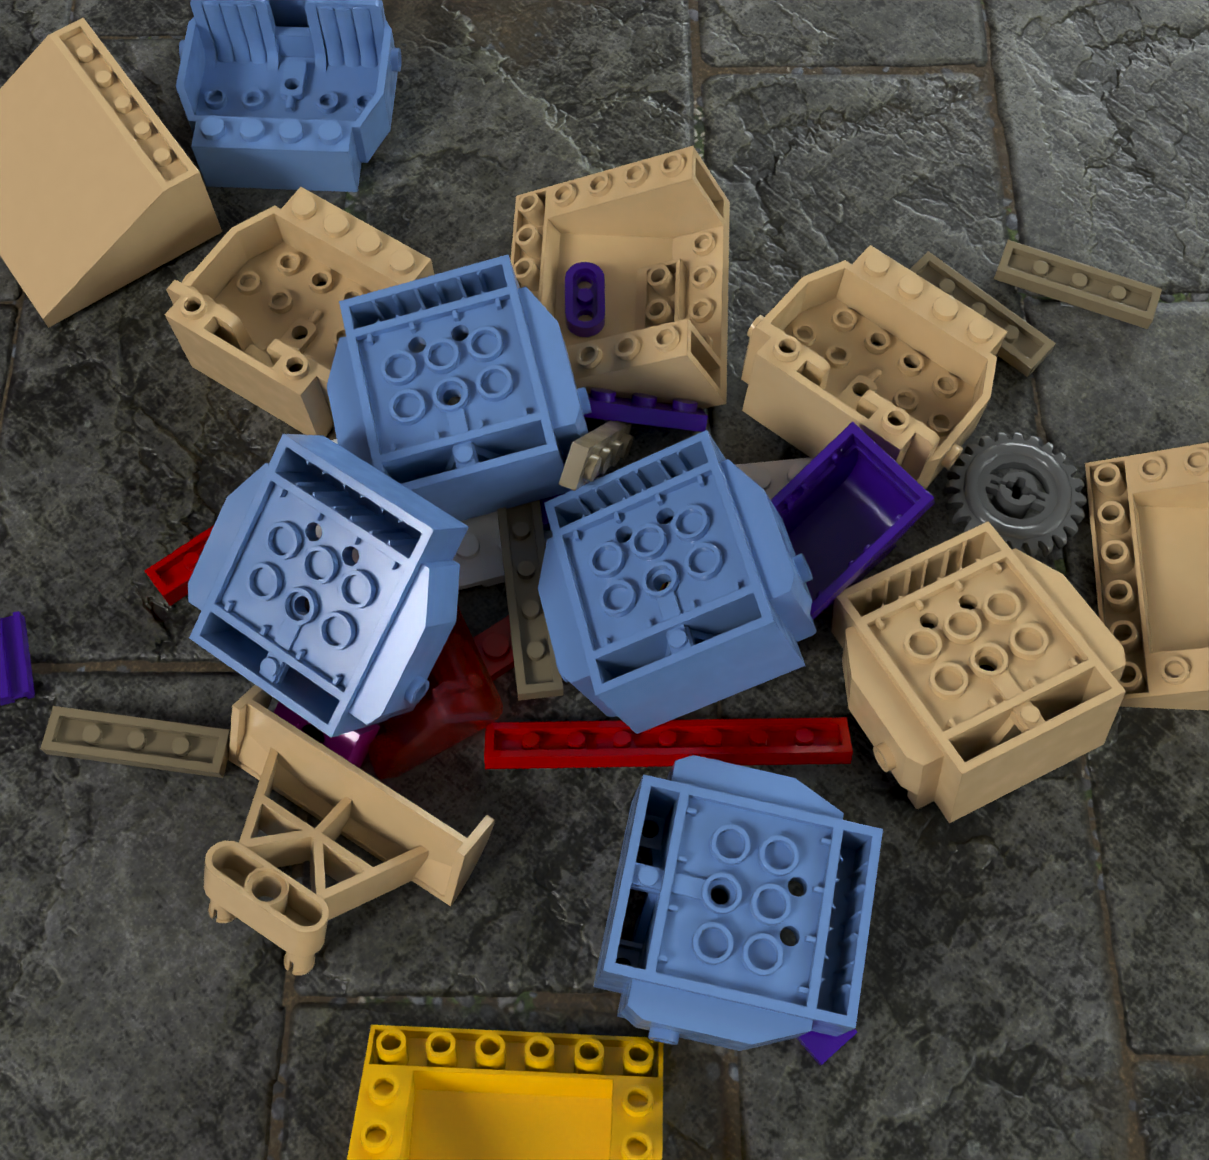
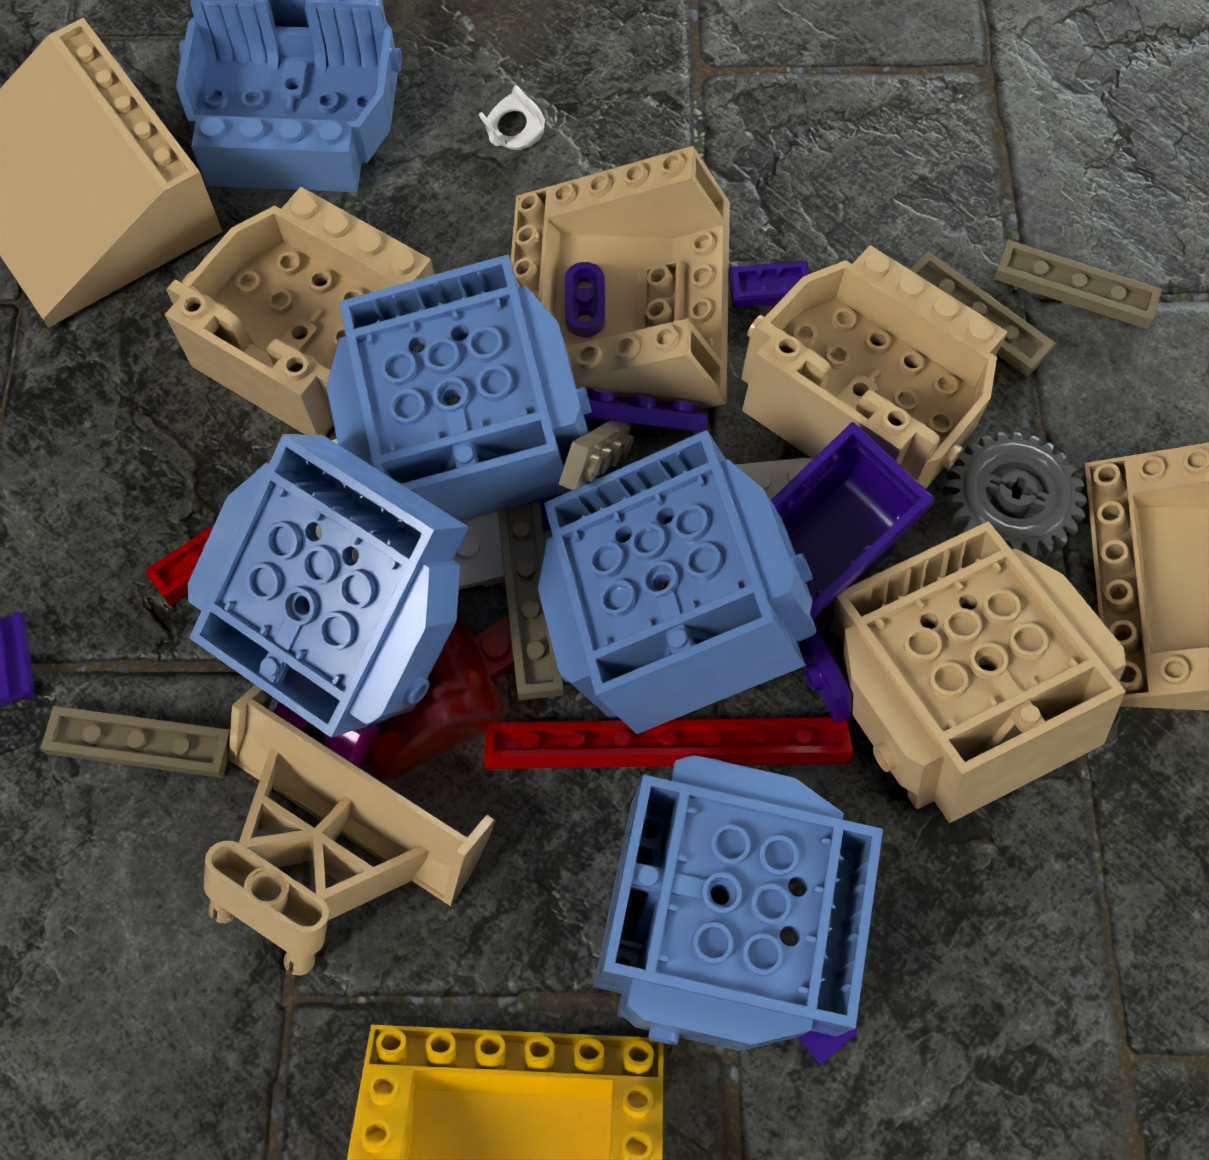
(515, 102): none -> white piece
(764, 282): none -> dark purple plate
(825, 675): none -> dark purple plate

